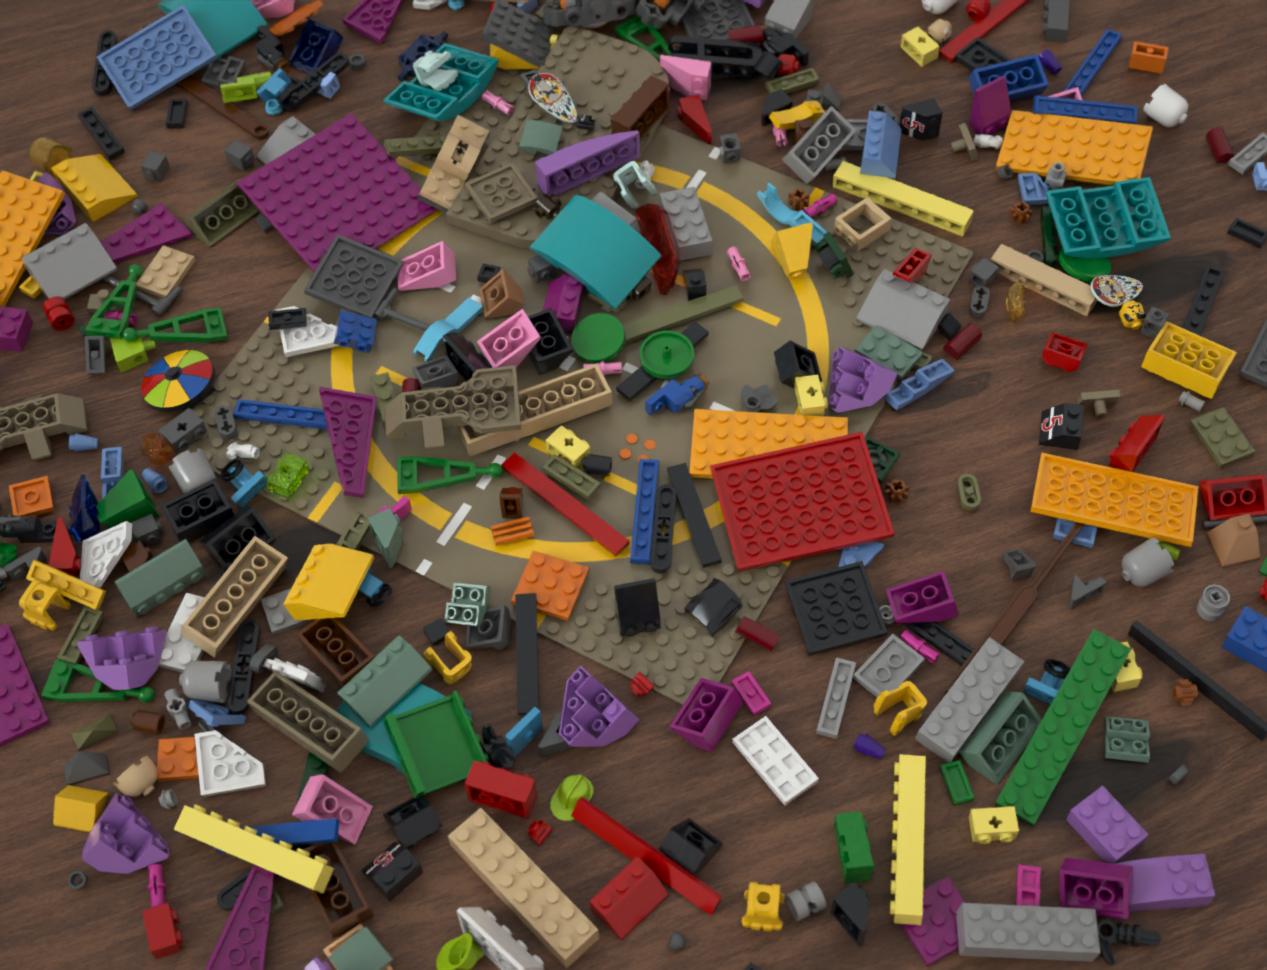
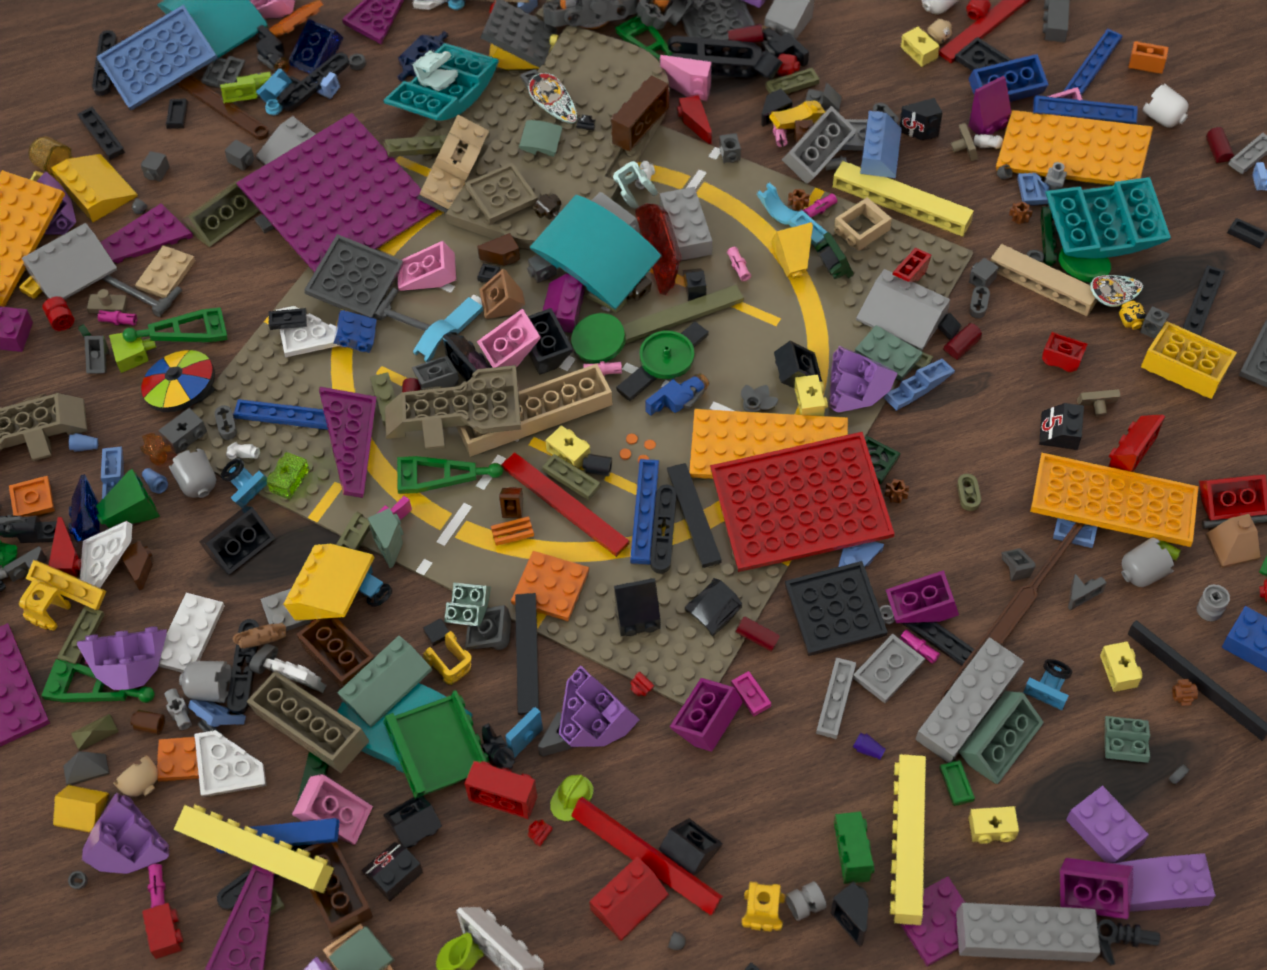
(110, 327): green plate -> none
(147, 530): dark grey brick -> none
(160, 578): sand green slope -> none
(168, 799): light grey plate -> none
(198, 511): black slope -> none
(234, 596): tan brick -> none
(260, 635): none -> medium nougat hinge
(498, 103): bright pink pin -> none
(499, 250): none -> reddish brown slope
(524, 887): tan brick -> none
(585, 161): medium lavender slope -> none
(775, 760): white plate -> none
(902, 693): yellow piece -> none
(1014, 301): clear yellow slope -> none
(1028, 885): dark pink slope -> none
(1049, 61): dark purple cone -> none
(1063, 726): green plate -> none
(1191, 401): light grey pin -> none
(1222, 437): olive plate -> none

